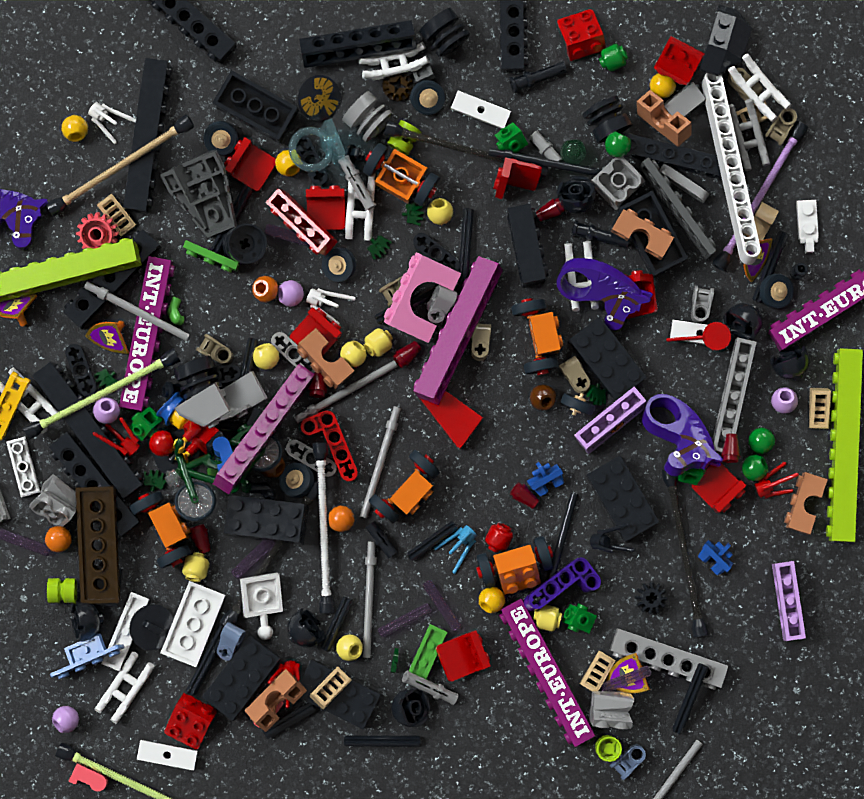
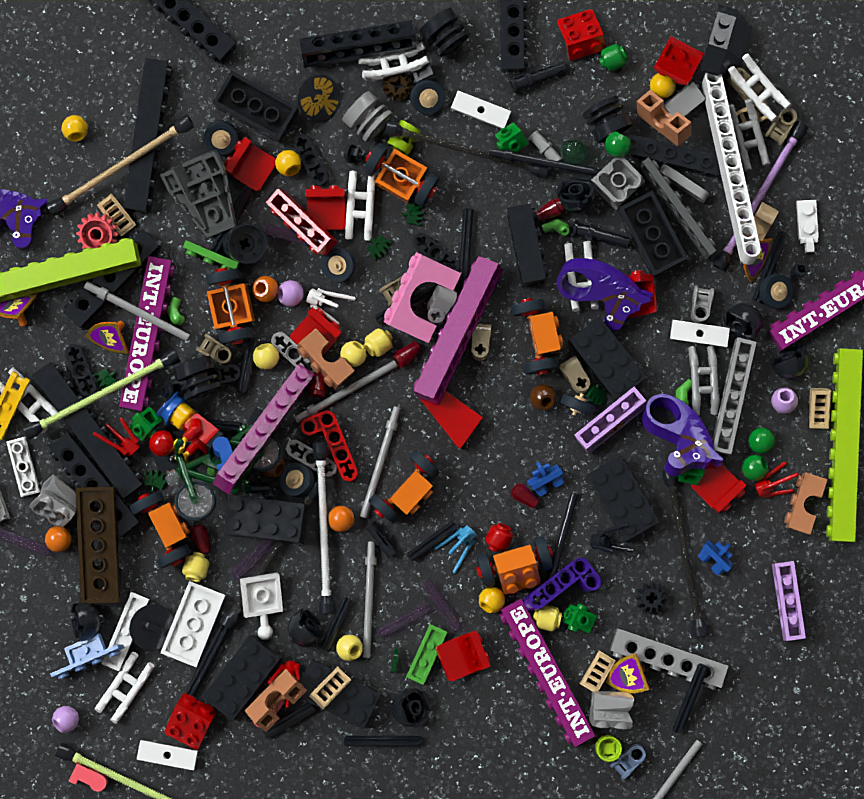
(62, 590): lime wheel -> none
(100, 113): white plant -> none
(106, 410): lavender piece -> none
(217, 405): light grey windscreen -> none
(230, 305): none -> brick
(230, 641): sand blue piece -> none
(329, 142): clear light blue tile -> none
(346, 164): light grey pin -> none
(440, 211): light yellow piece -> none
(448, 696): light grey pin -> none
(516, 174): red bracket -> none
(556, 225): none -> bright green arm
(626, 679): clear purple axle -> none
(658, 239): nougat arch -> none
(681, 392): none -> bright green arm
(696, 371): none -> light grey piece
(715, 336): red piece -> none
(731, 449): dark red cone -> none

